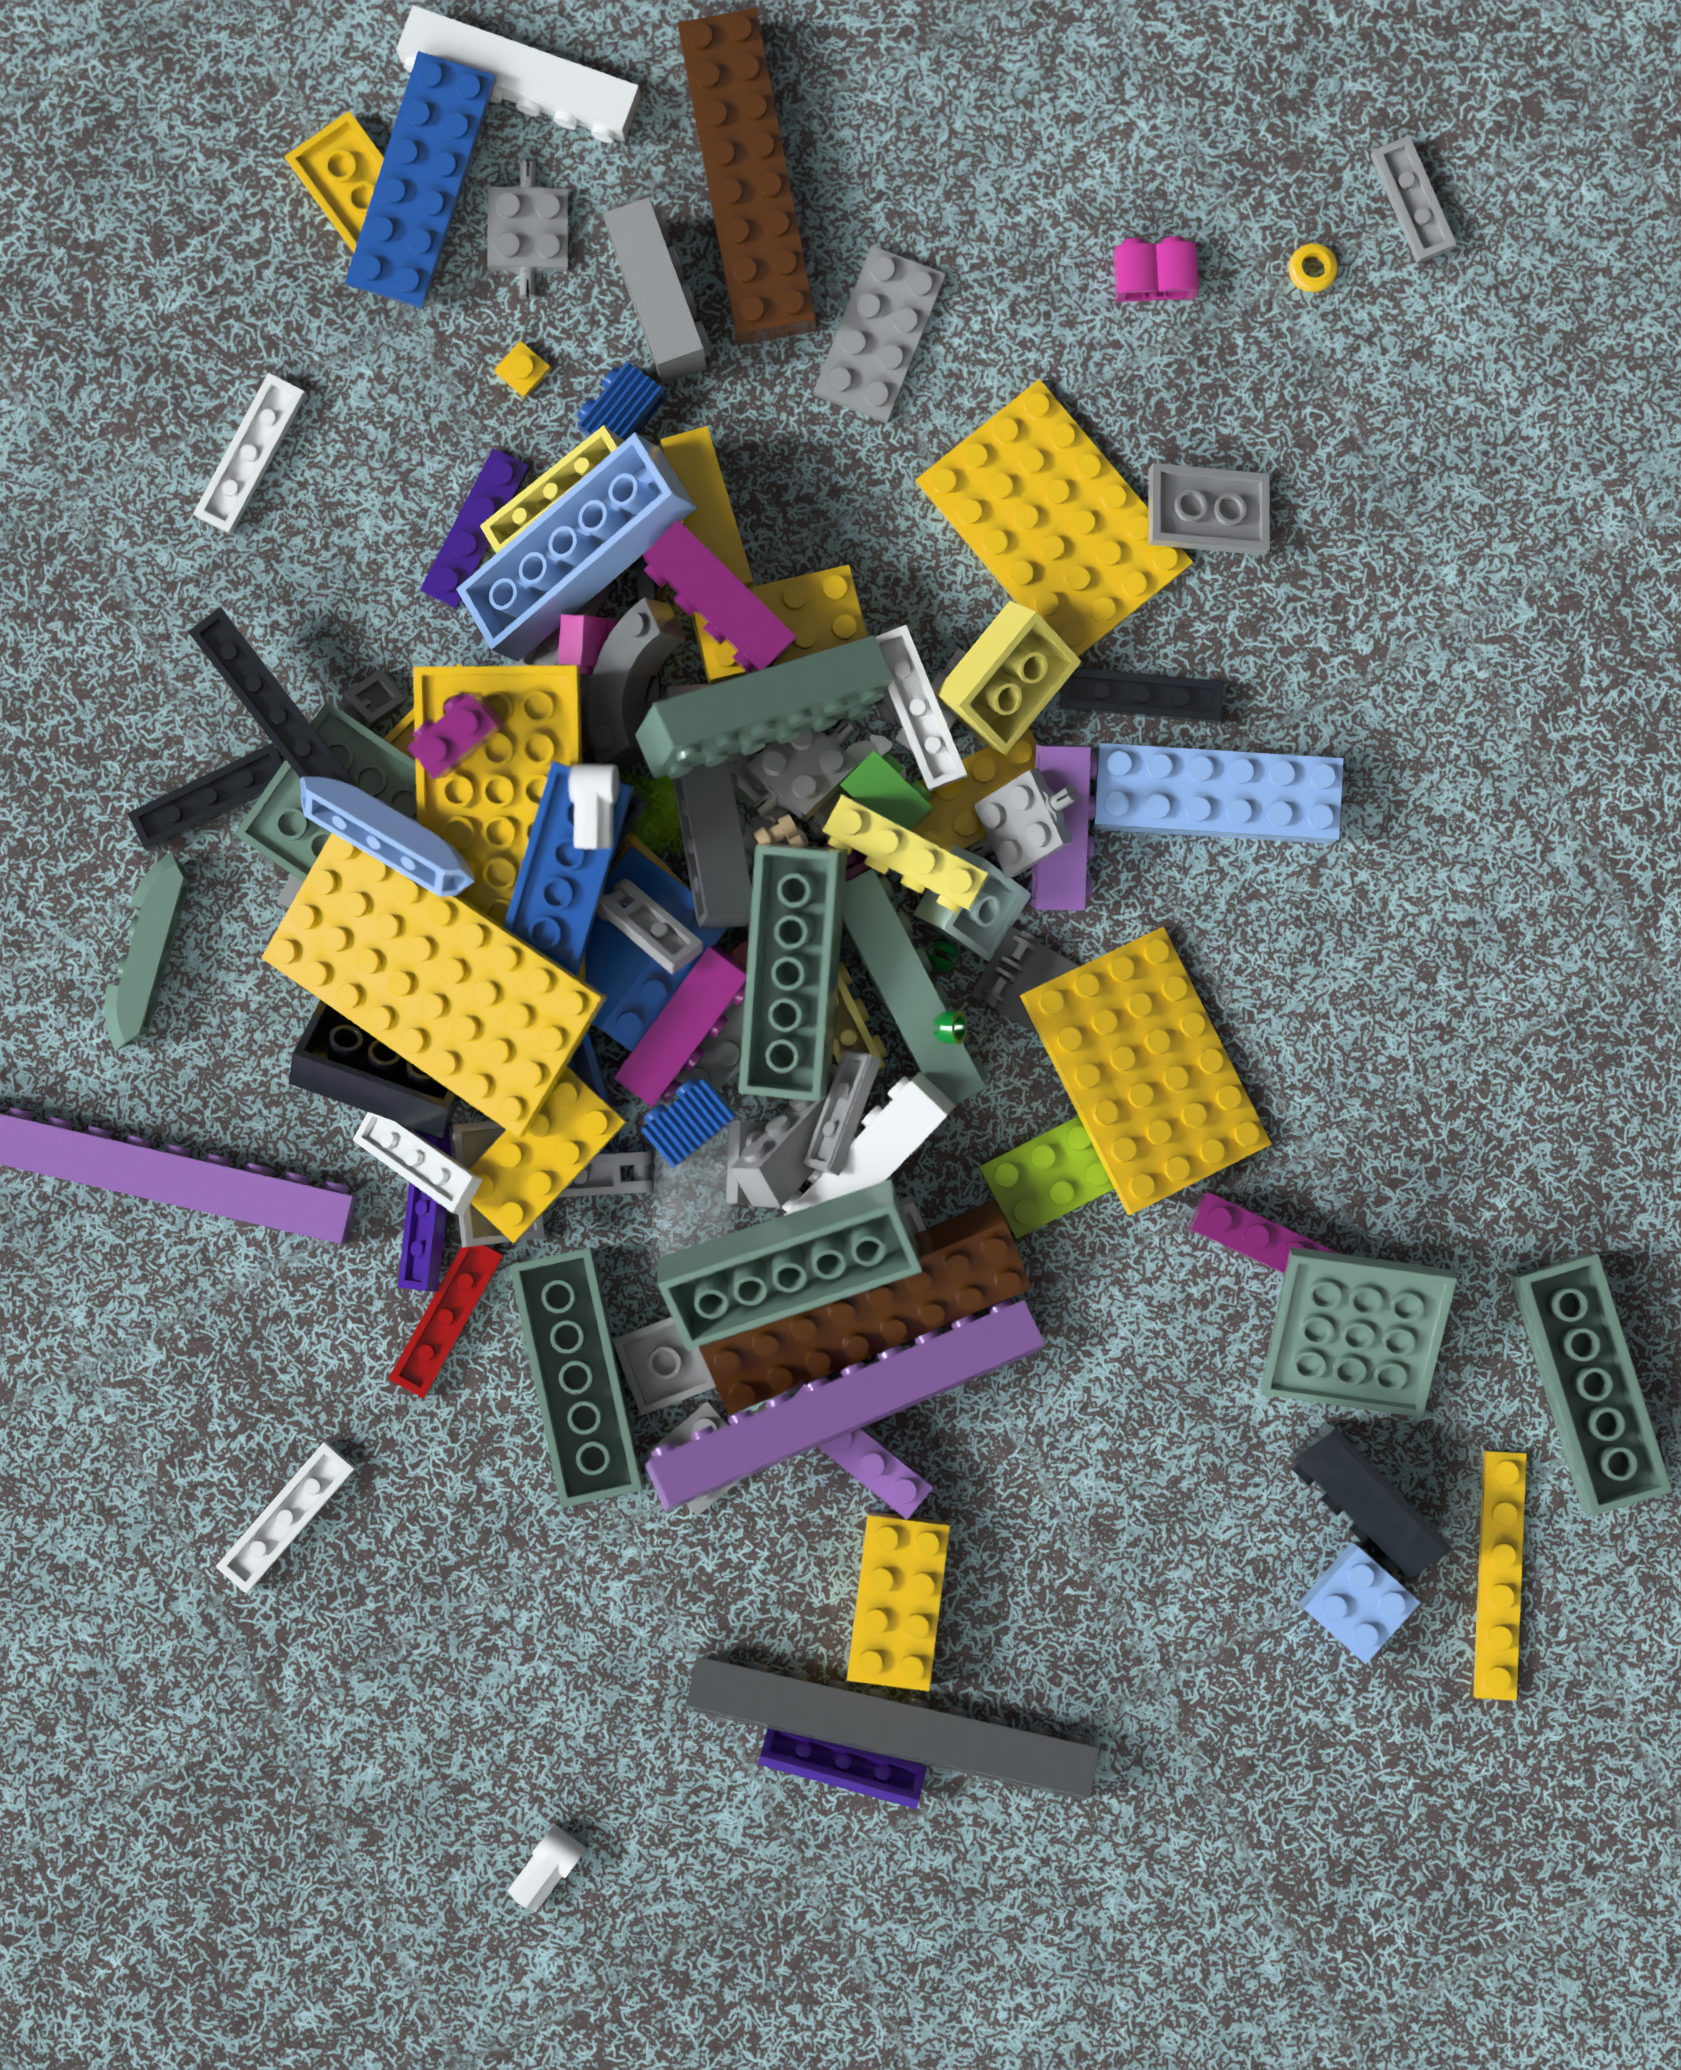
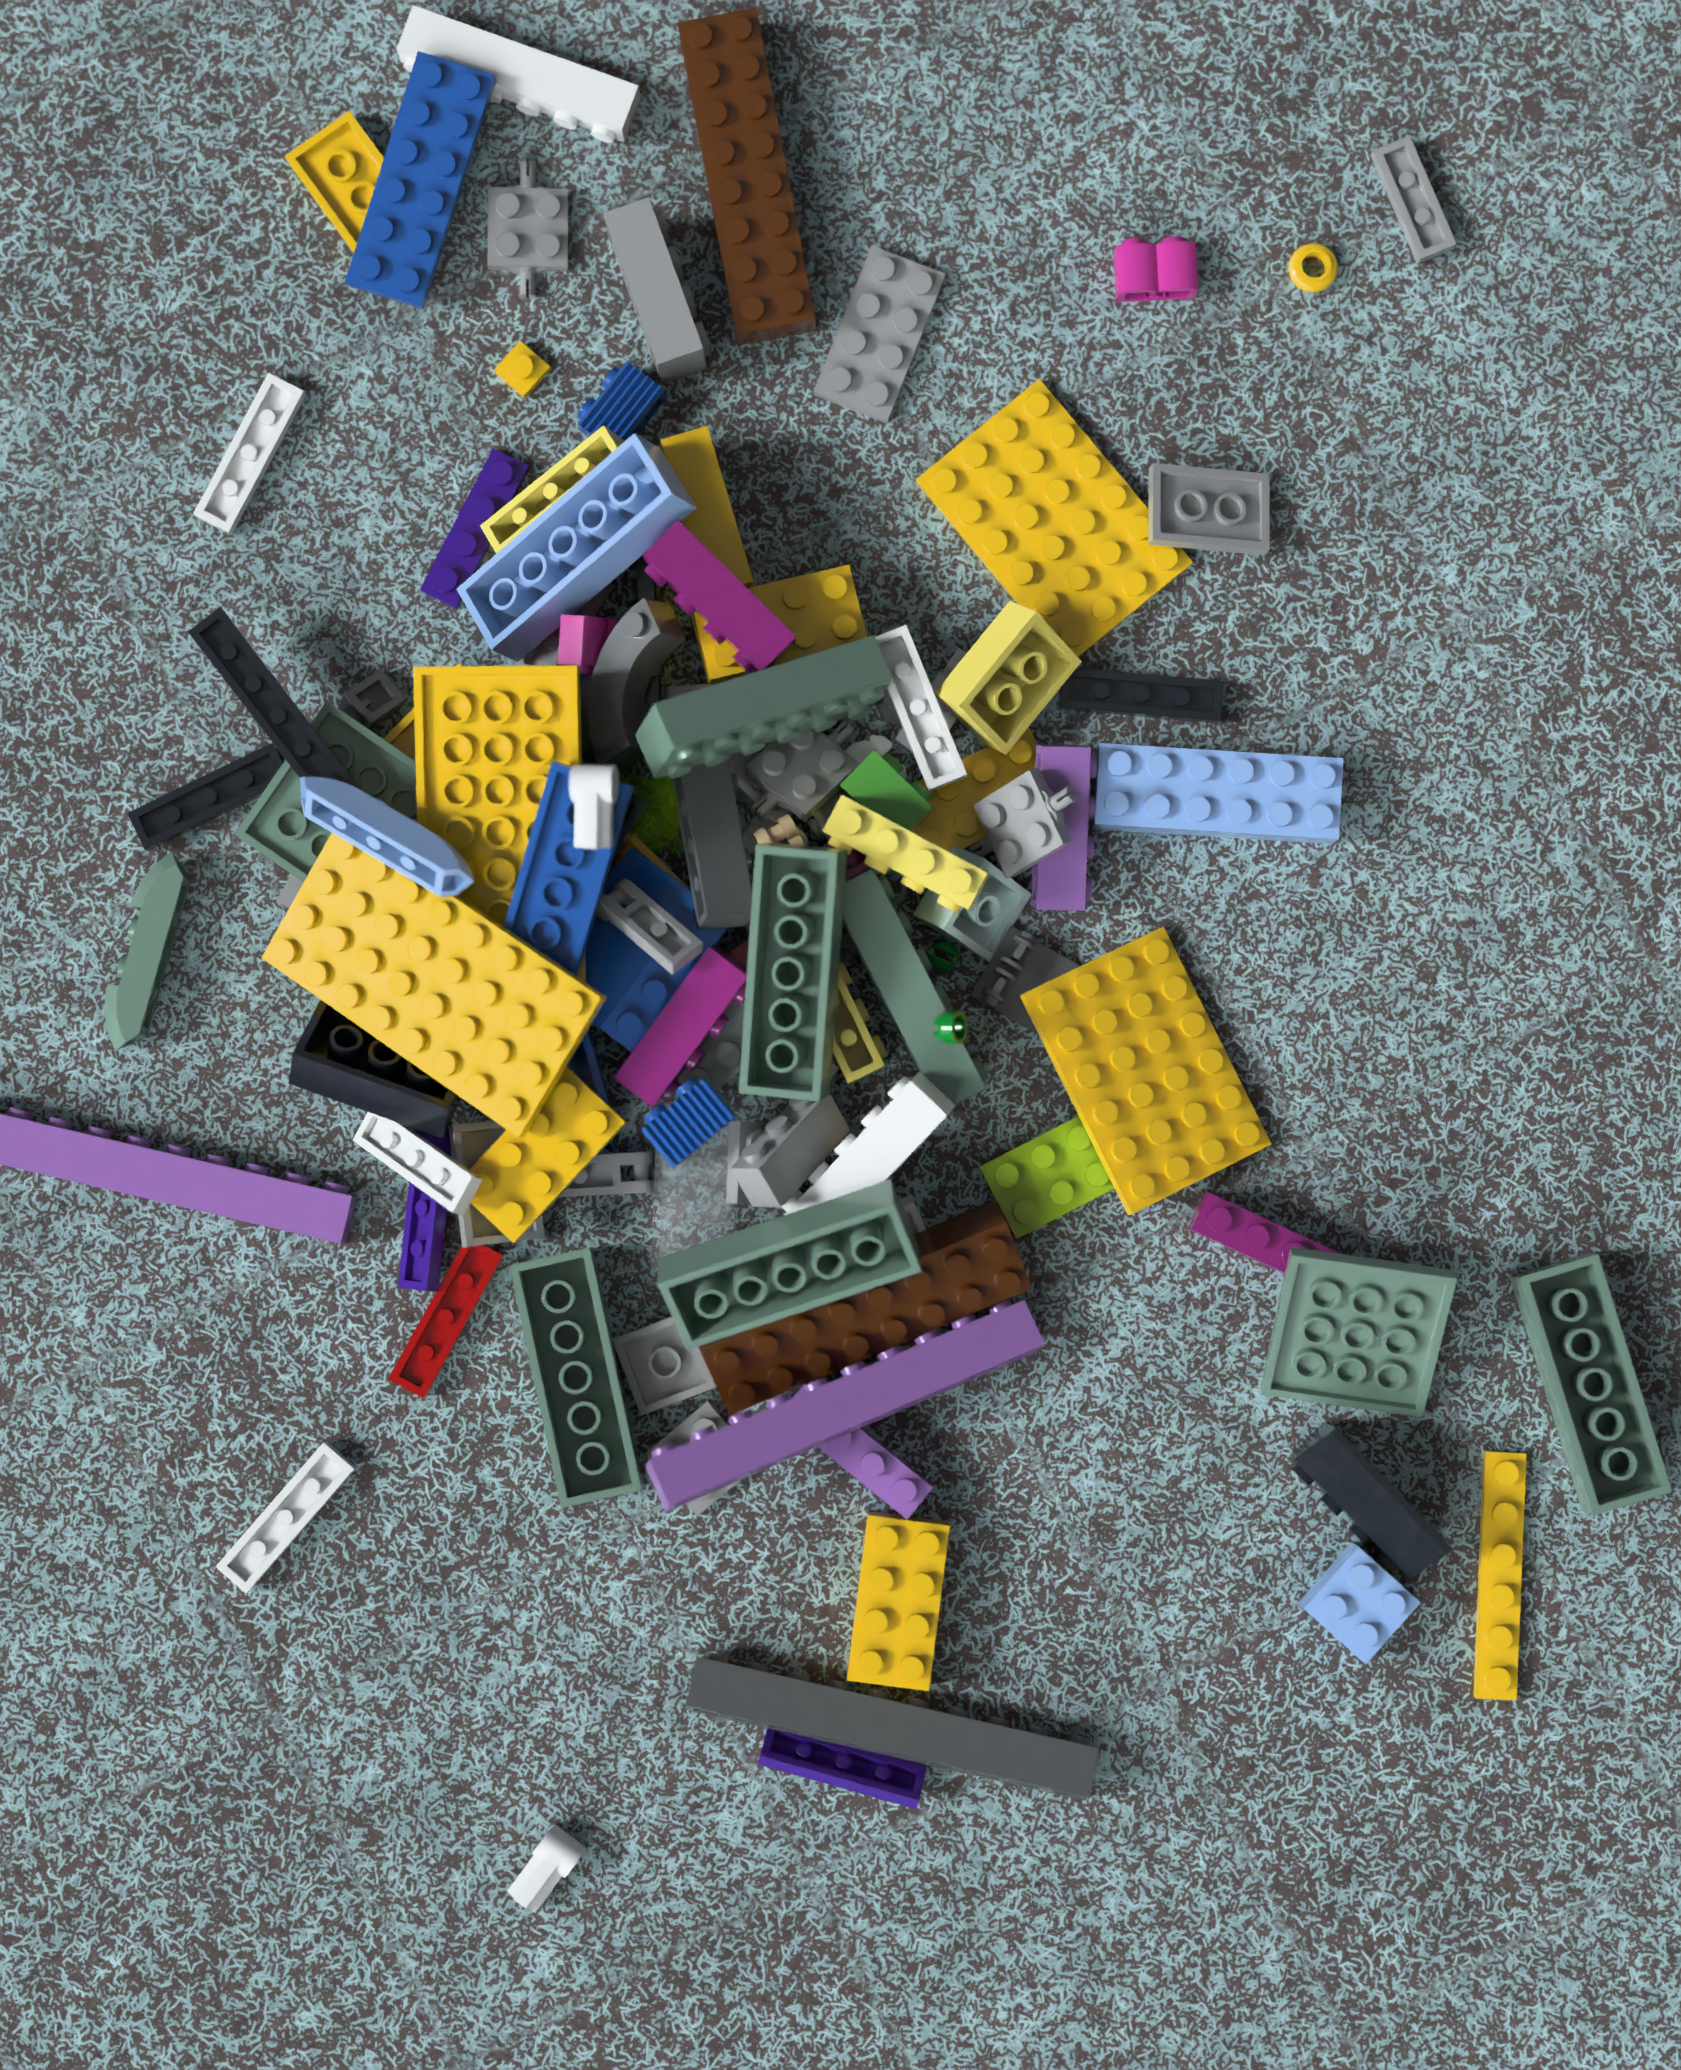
(456, 735): magenta brick -> none
(842, 1112): light grey tile -> none

